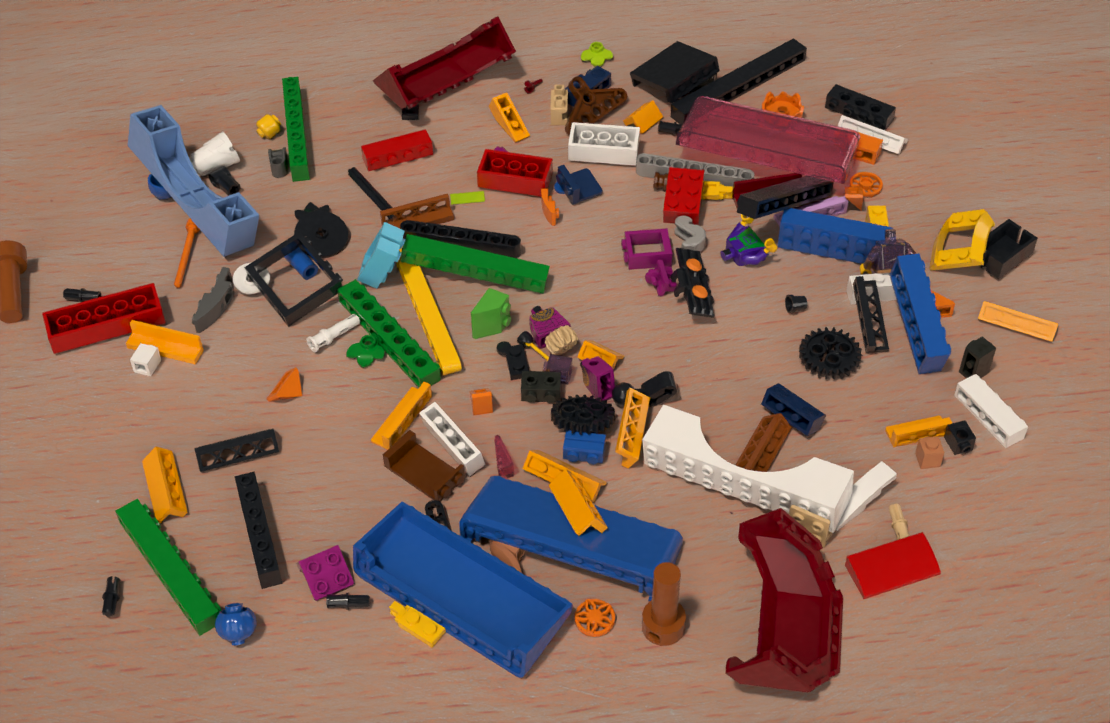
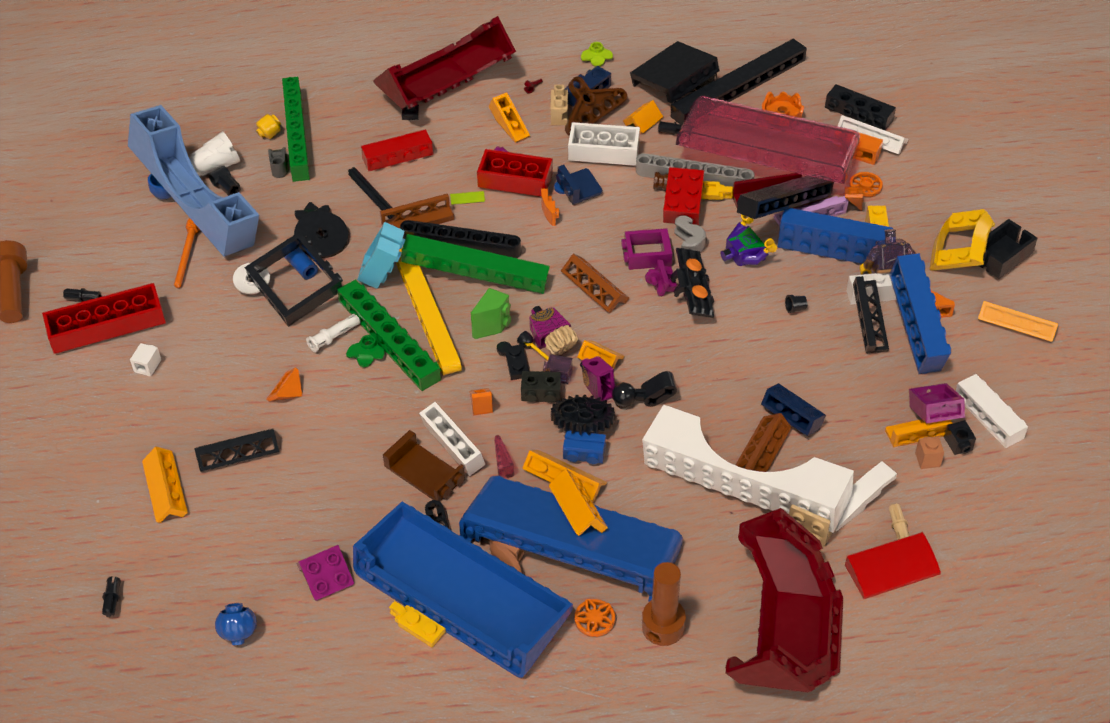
(168, 566): green brick -> none
(170, 342): light orange panel -> none
(215, 302): dark grey slope -> none
(258, 530): black brick -> none
(347, 600): black axle -> none
(402, 416): light orange panel -> none
(601, 280): none -> dark orange fence
(636, 427): light orange fence -> none
(830, 353): black gear -> none
(930, 405): none -> magenta window
(977, 358): pearl dark grey brick -> none

